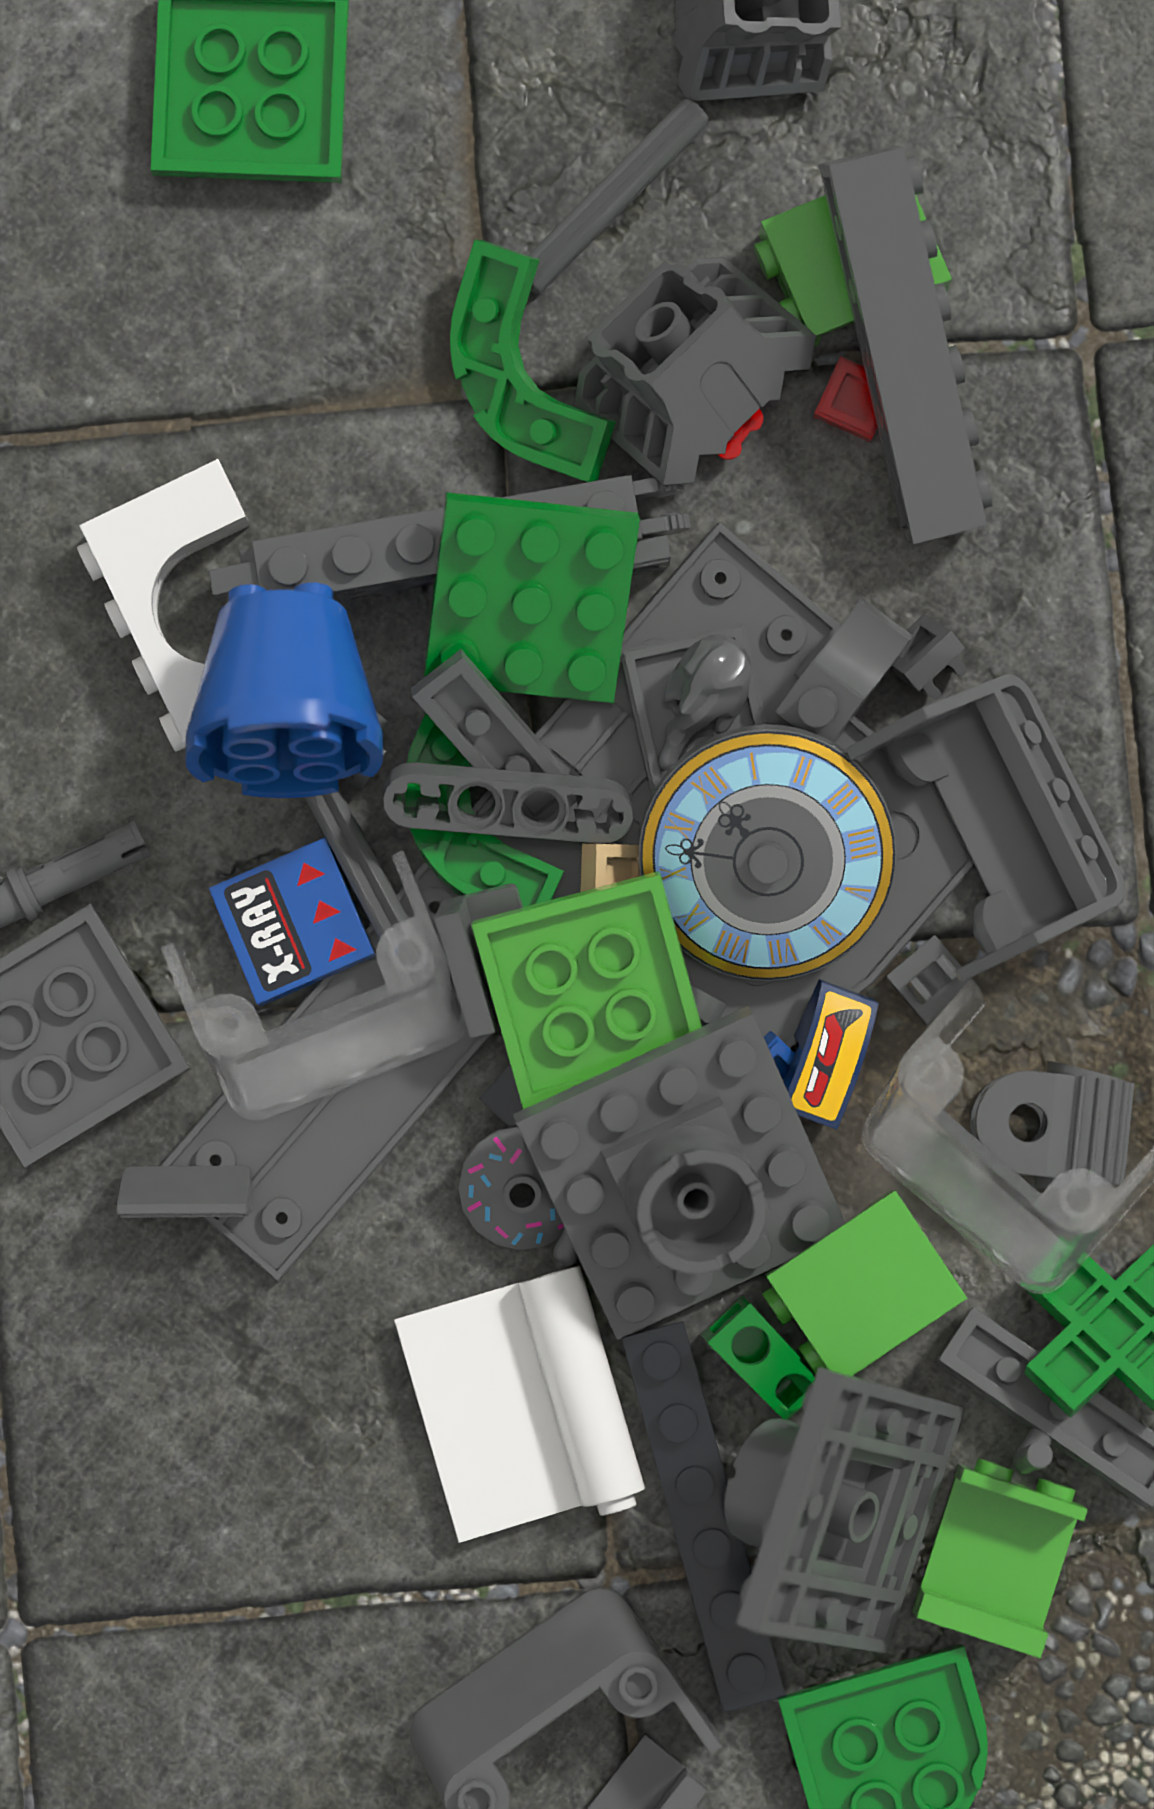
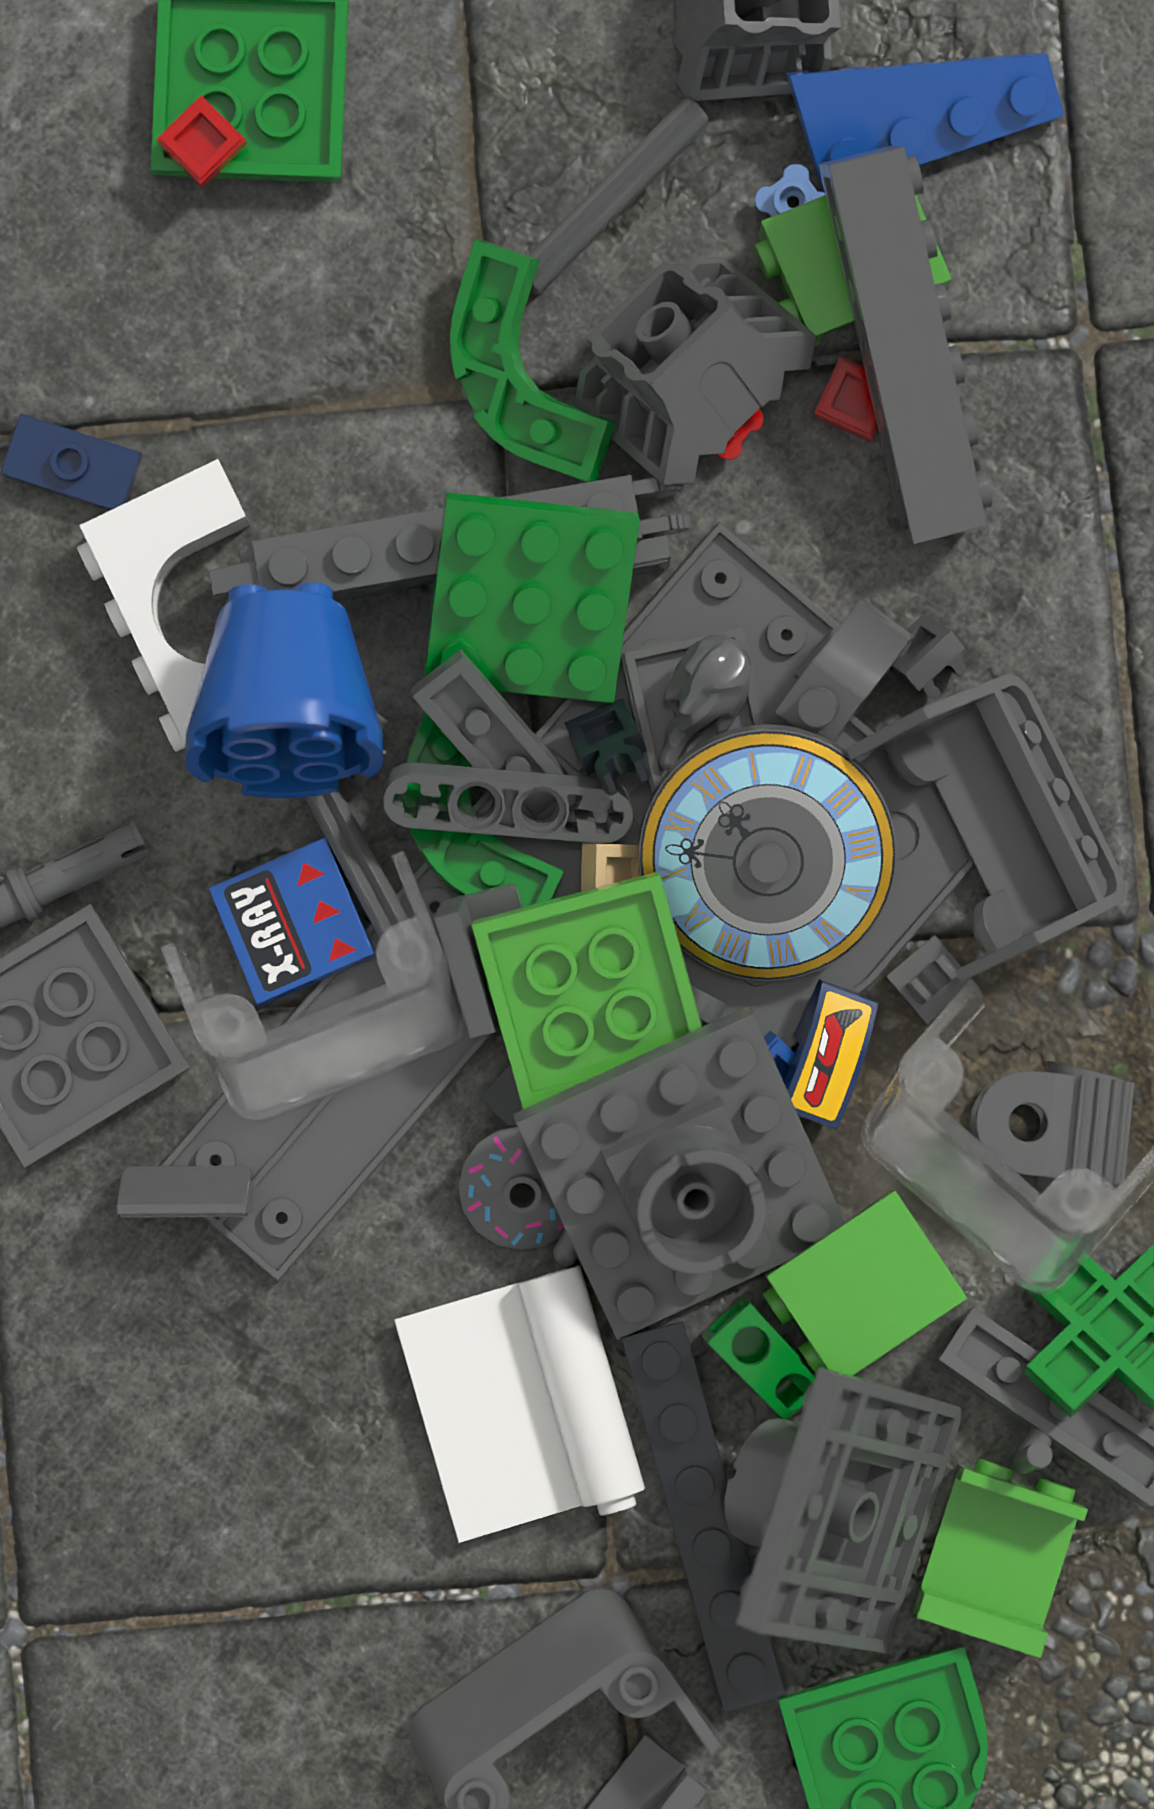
(71, 463): none -> dark blue plate
(201, 141): none -> red tile
(608, 744): none -> black plate
(793, 184): none -> medium blue plate
(922, 105): none -> blue wing

